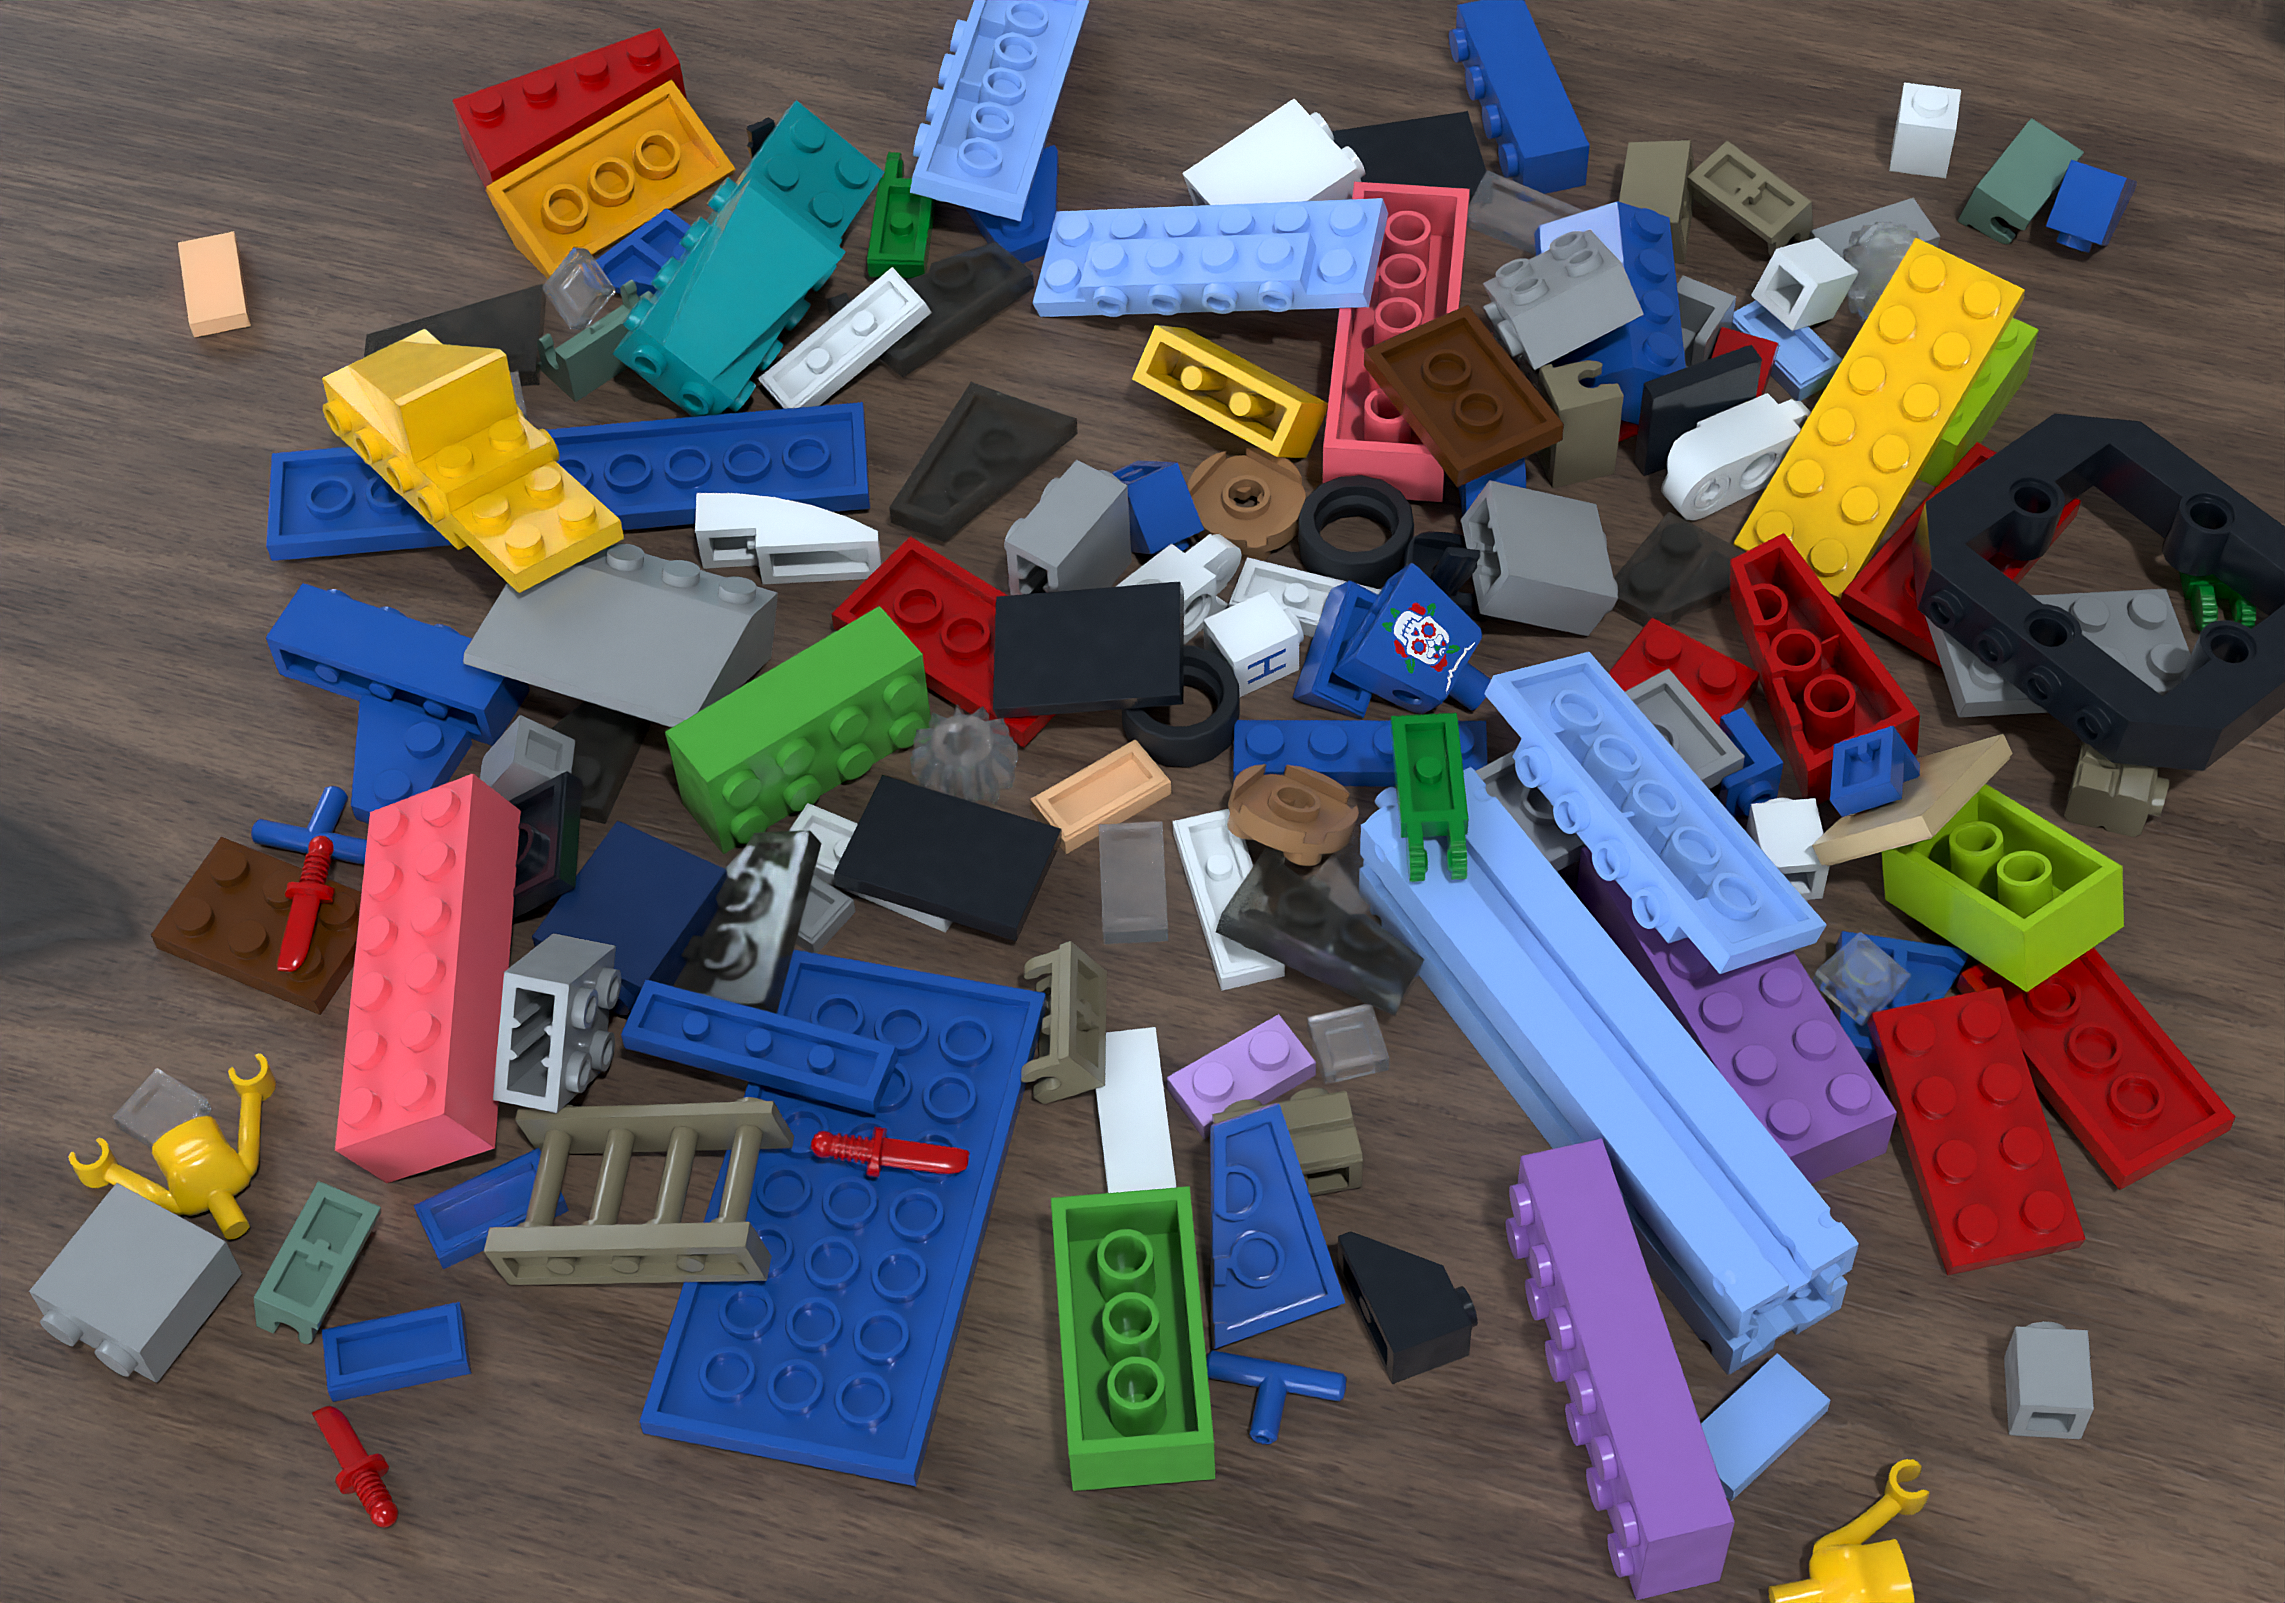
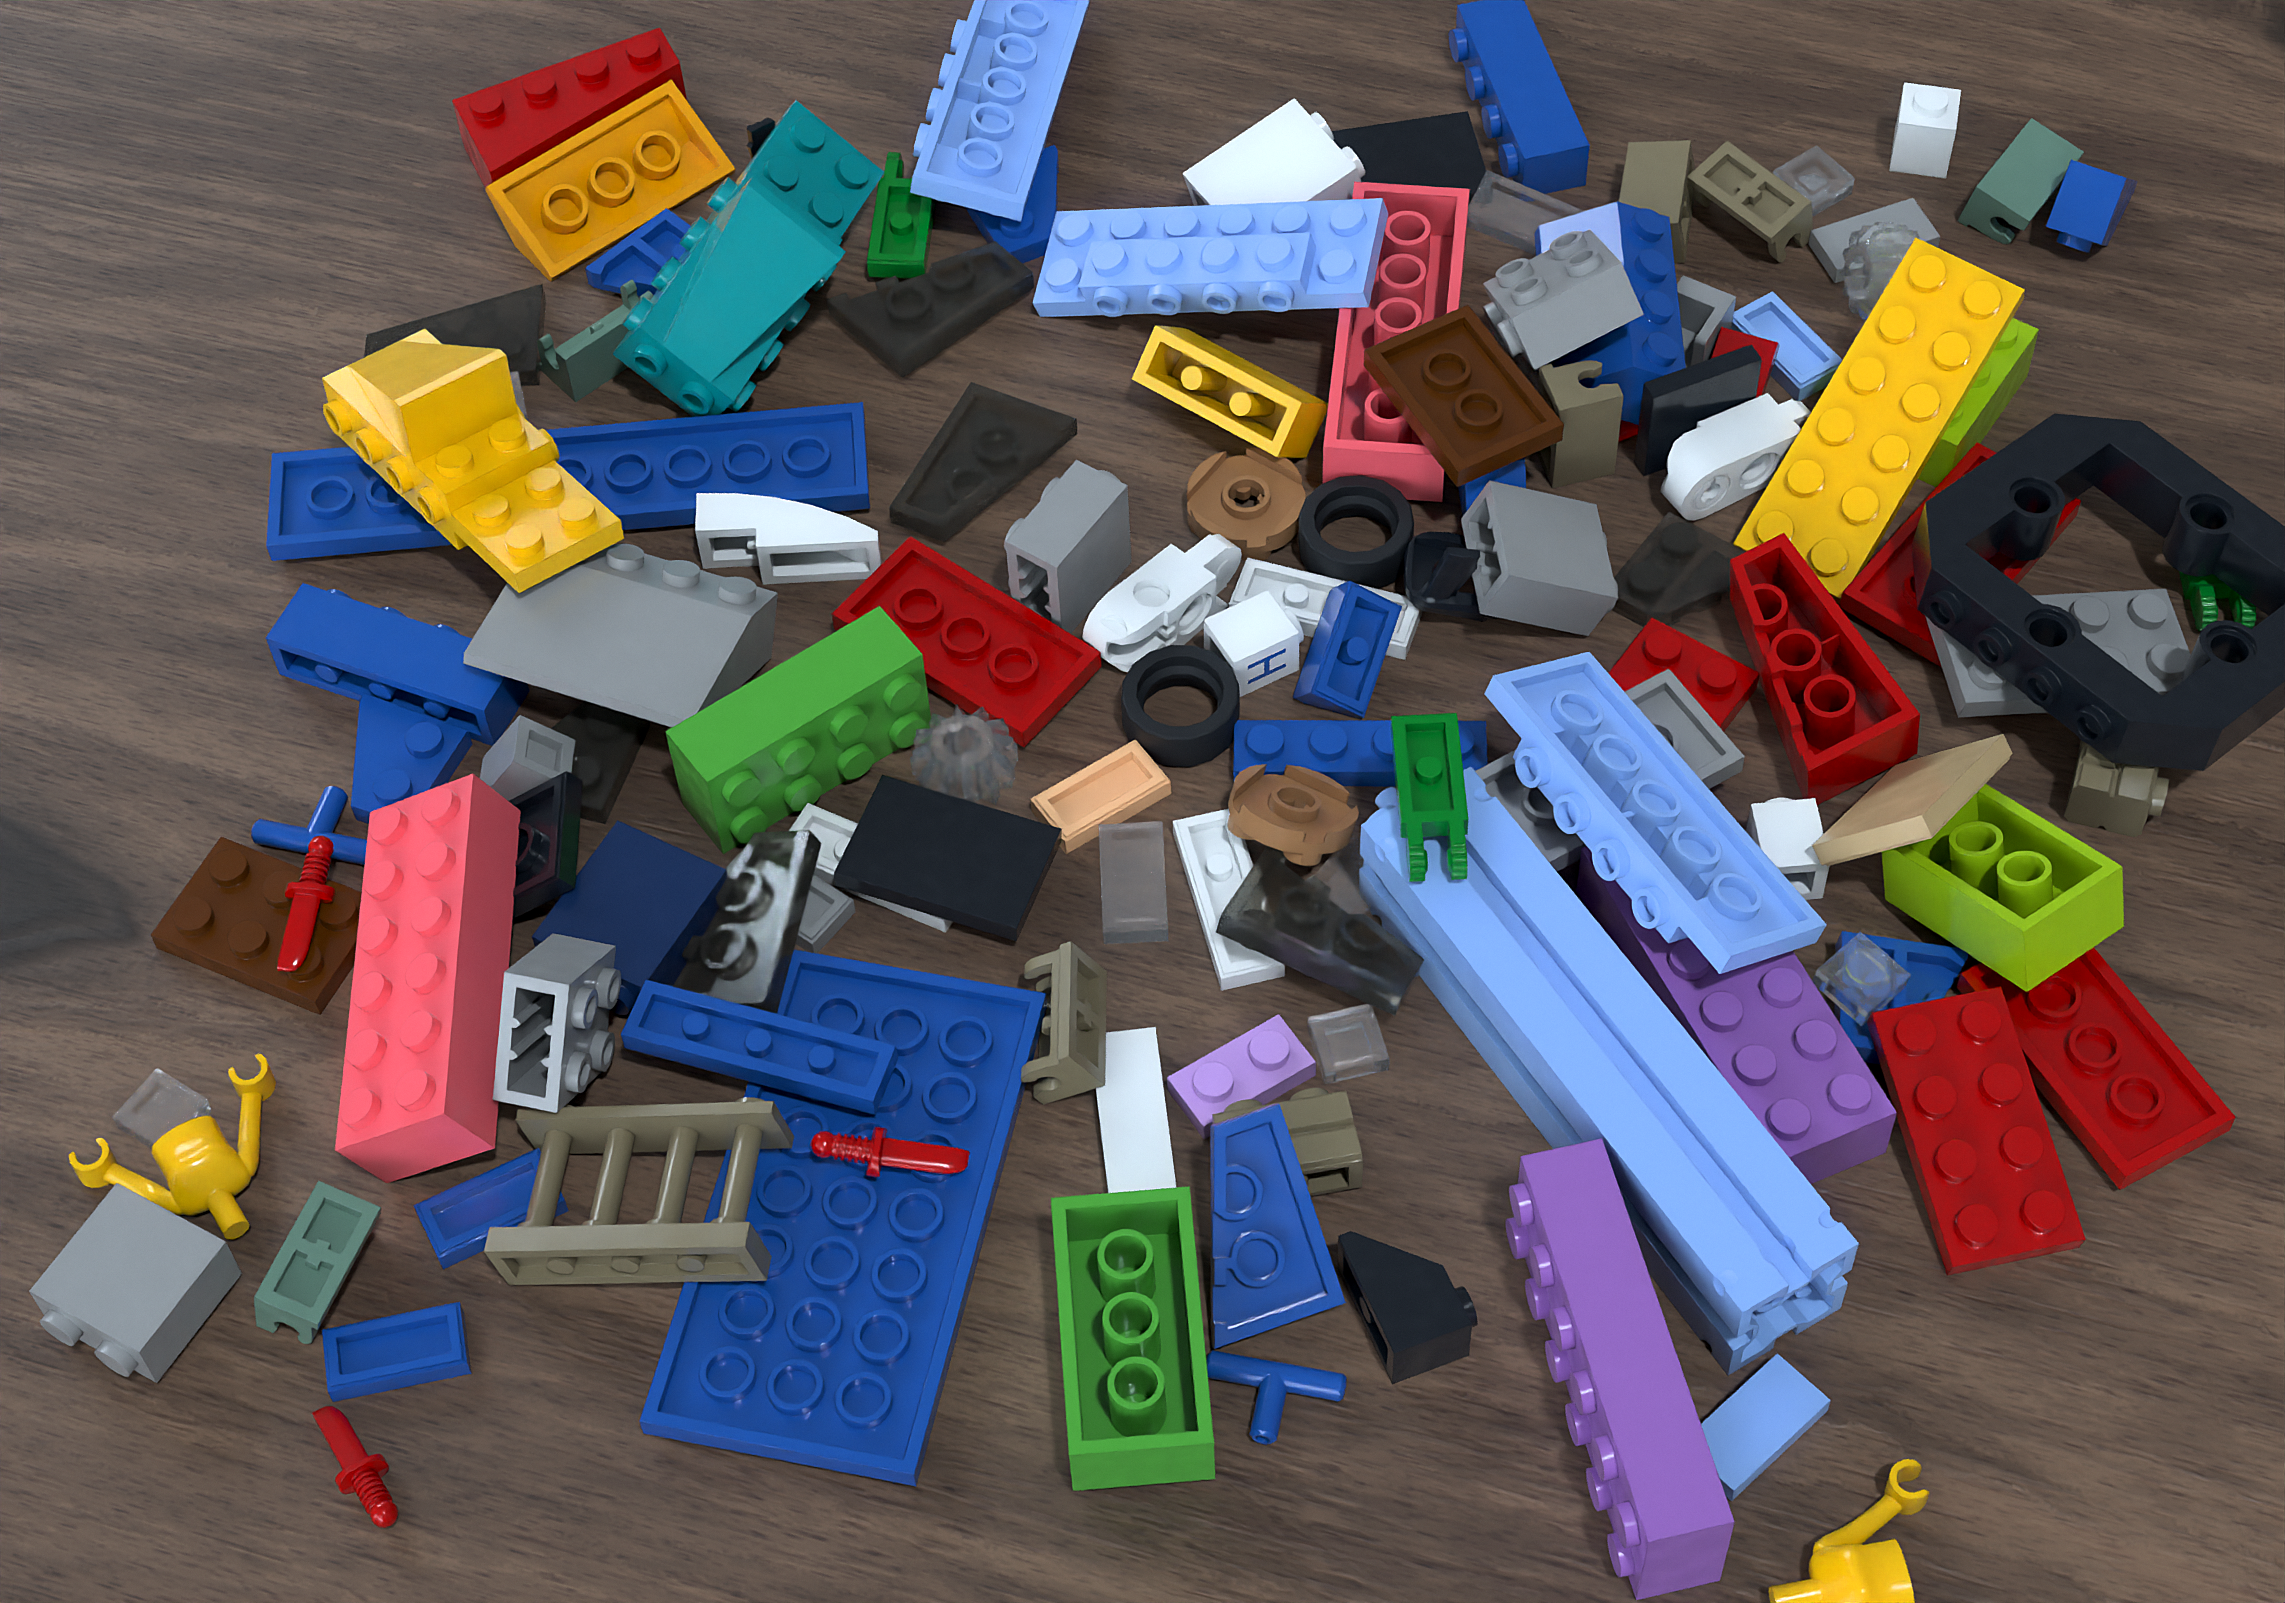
(214, 284): light nougat tile -> none
(578, 288): clear tile -> none
(846, 343): white tile -> none
(1089, 650): black tile -> none
(1158, 506): blue slope -> none
(1415, 647): blue torso -> none
(1761, 767): blue bracket -> none
(1804, 283): white brick -> none
(1817, 178): none -> clear plate
(1871, 771): blue bracket -> none
(2048, 1381): light grey brick -> none

